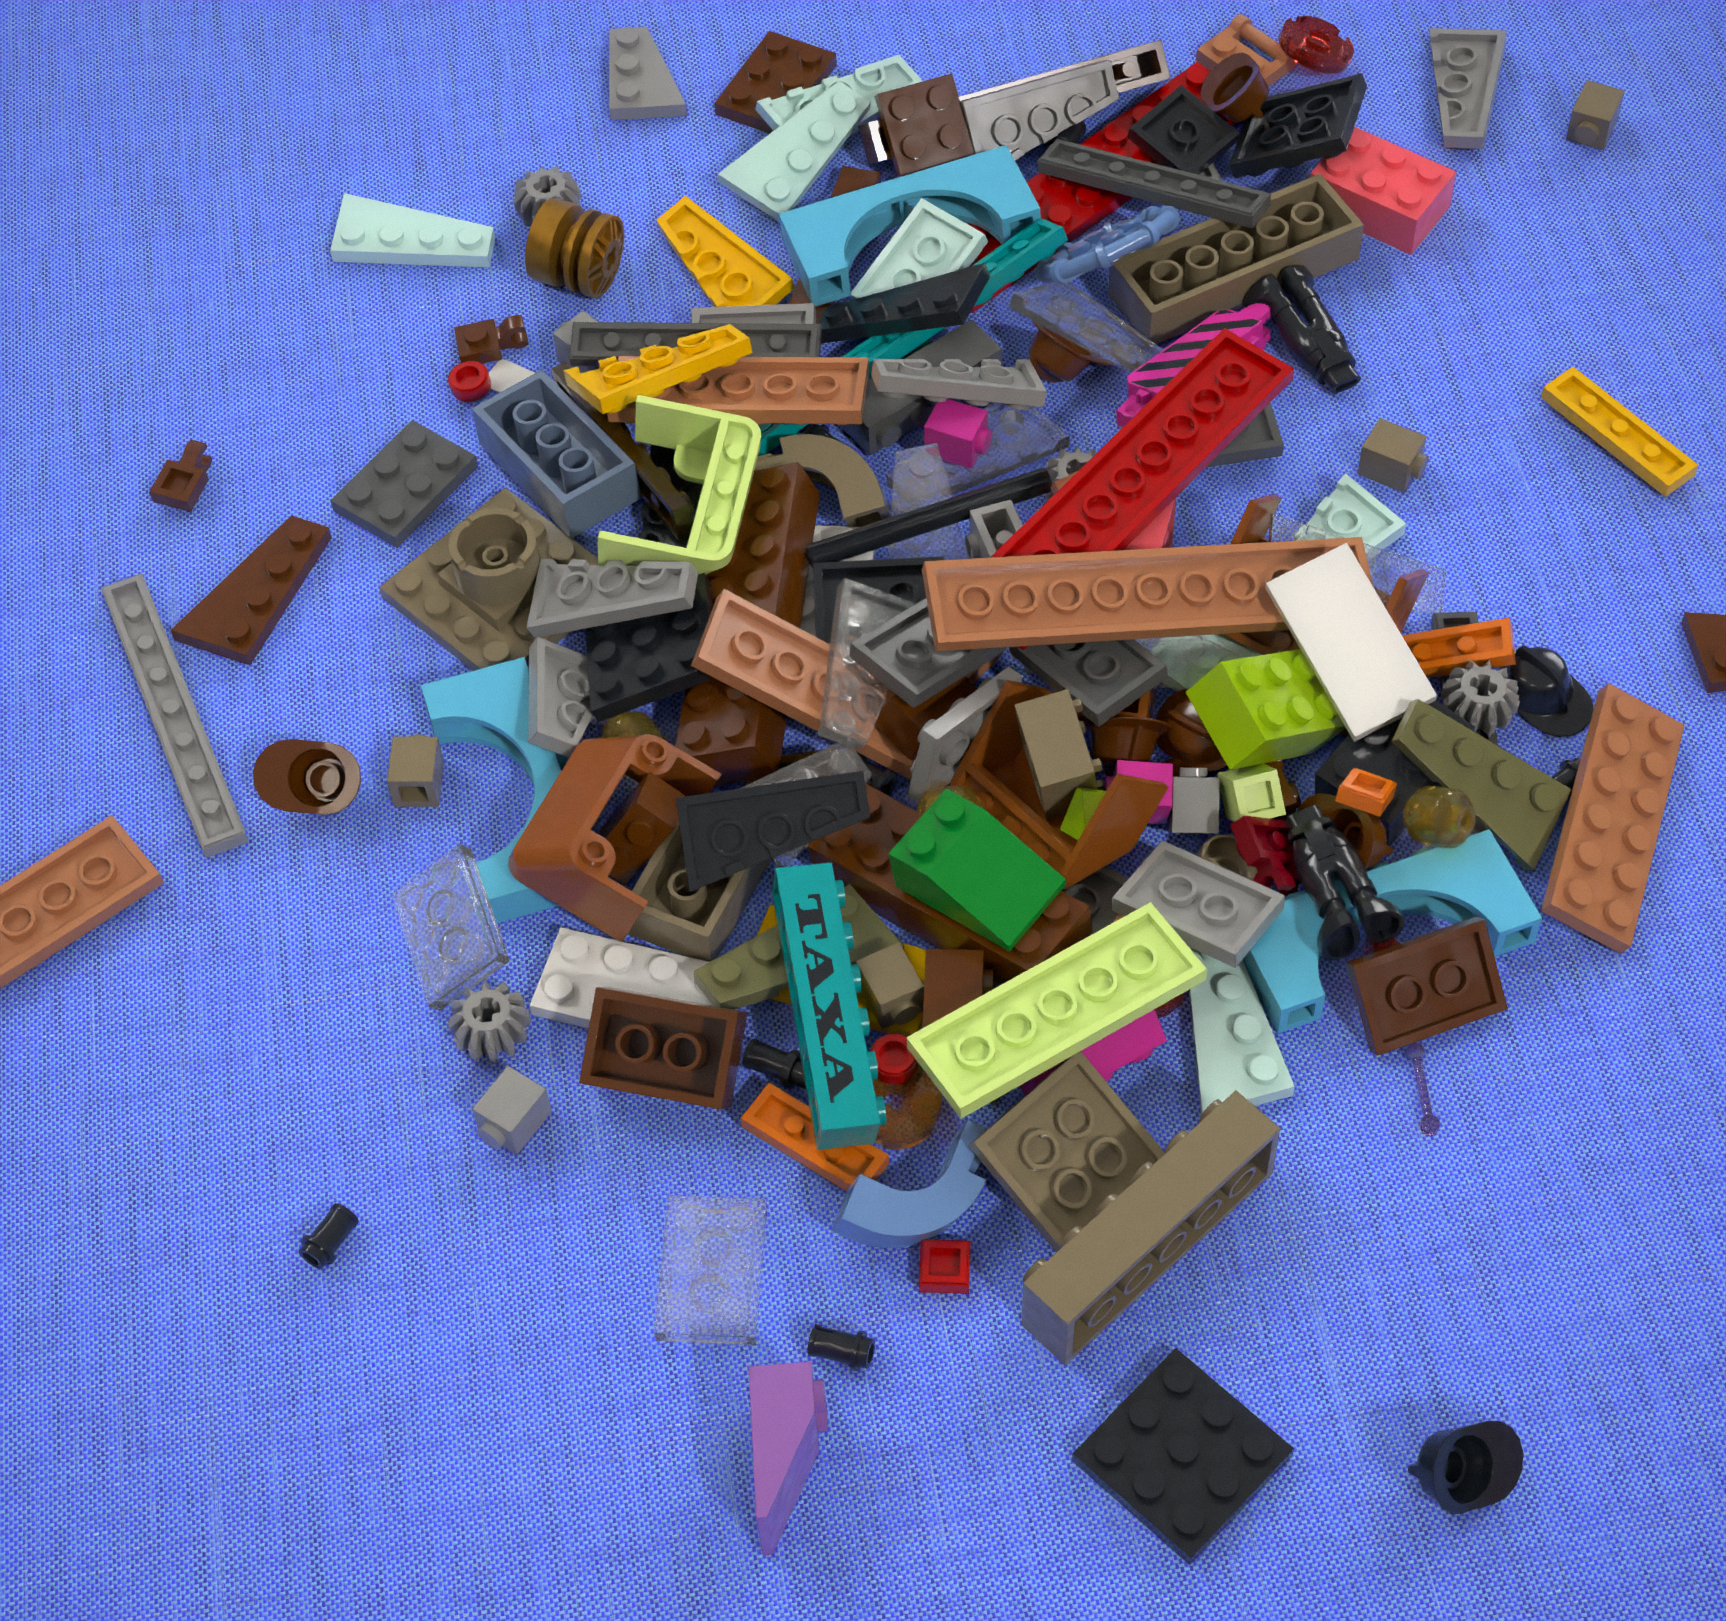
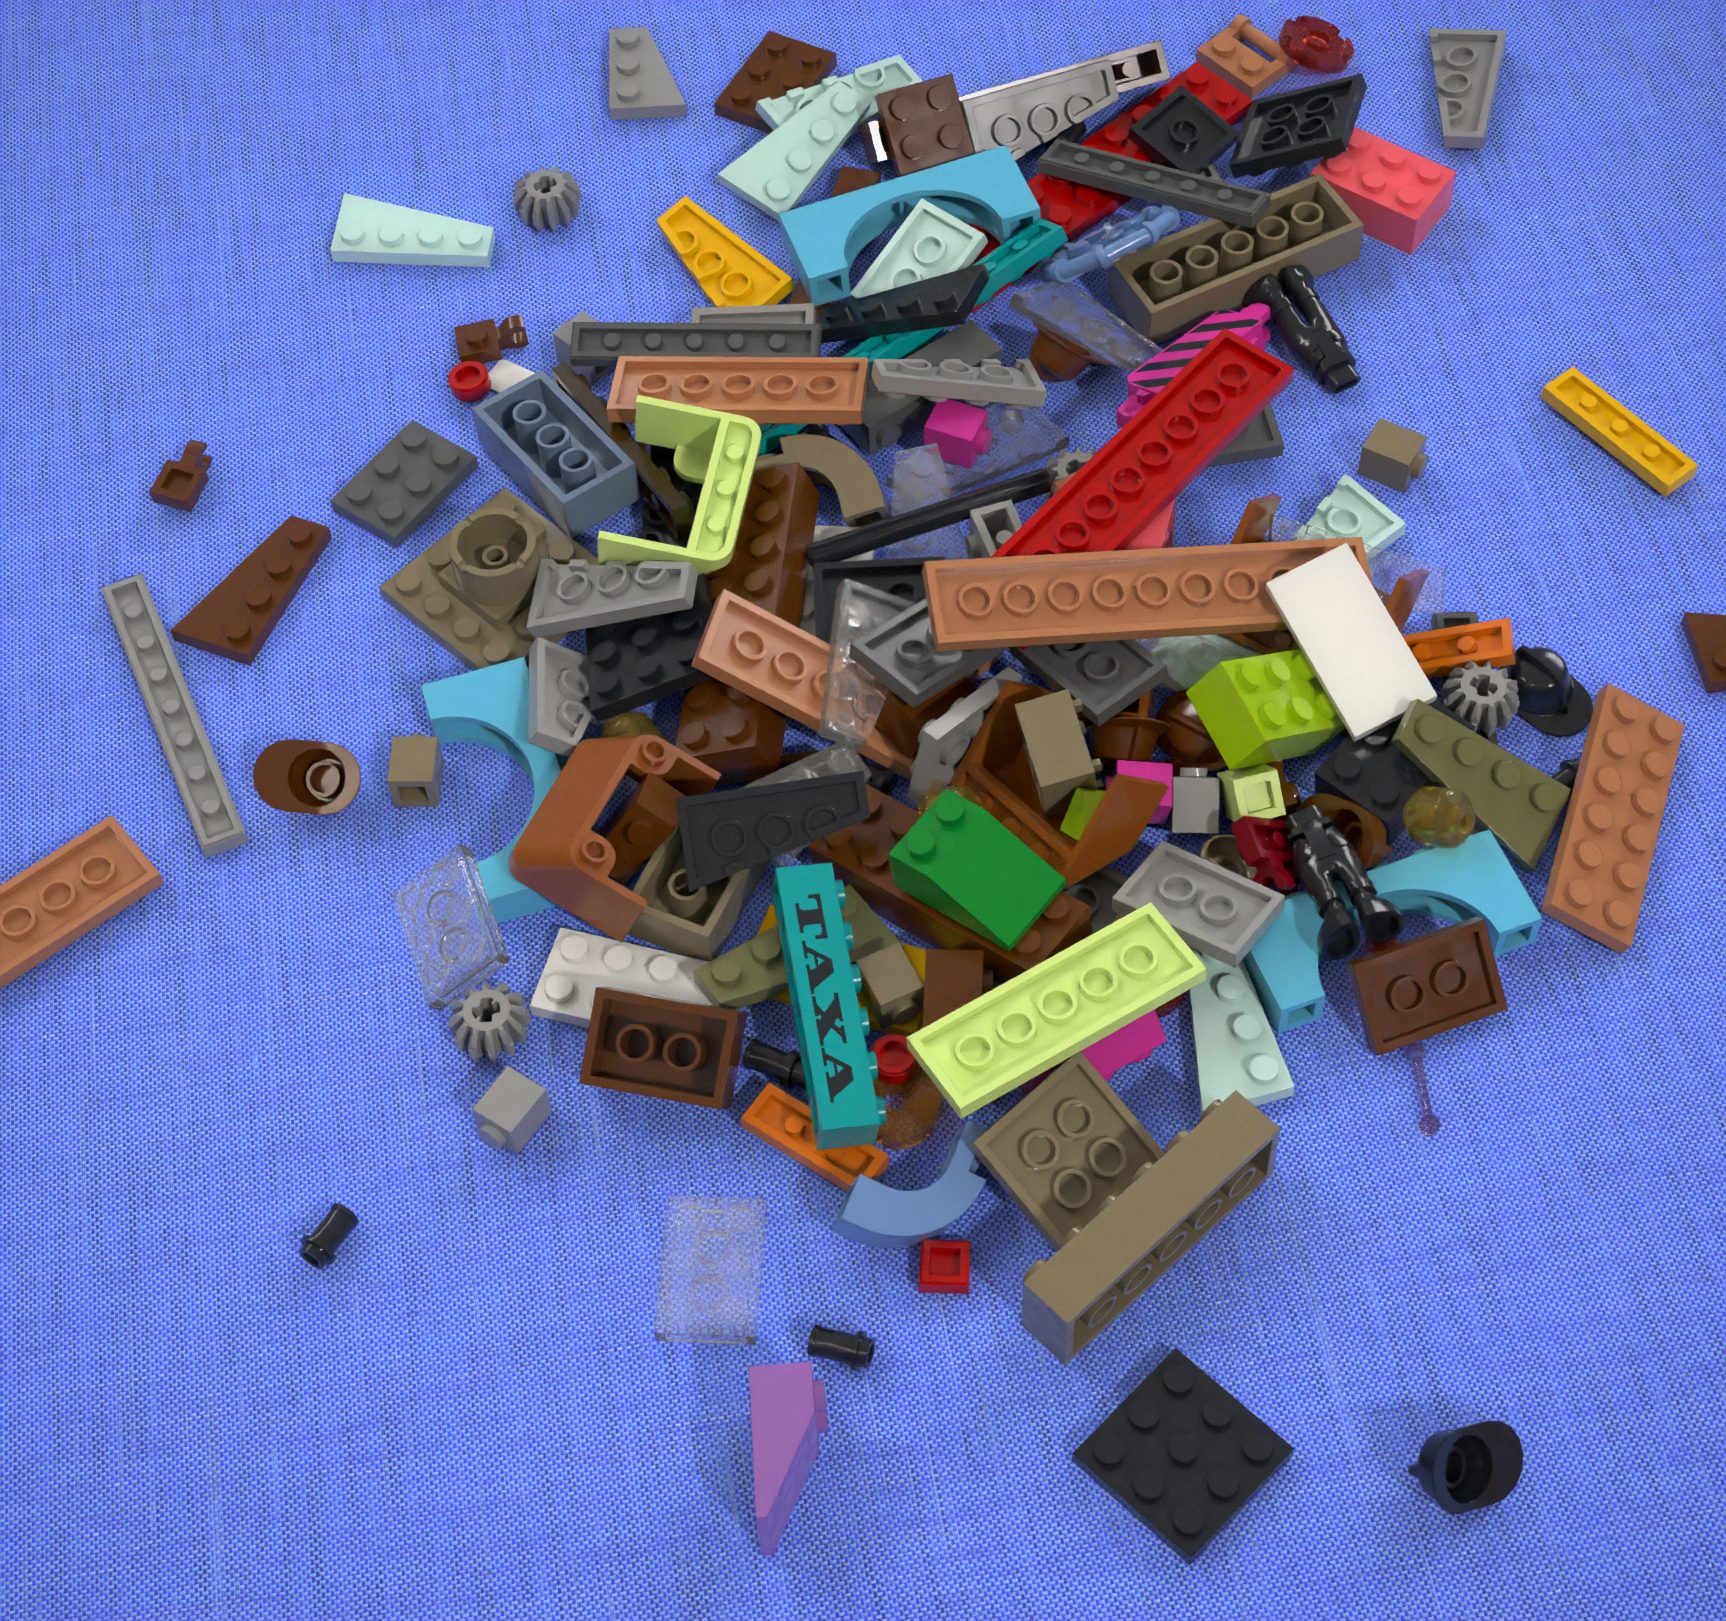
(574, 247): pearl gold wheel -> none
(658, 368): yellow wing -> none
(1235, 88): reddish brown piece -> none
(1366, 792): orange tile -> none
(1595, 115): dark tan brick -> none

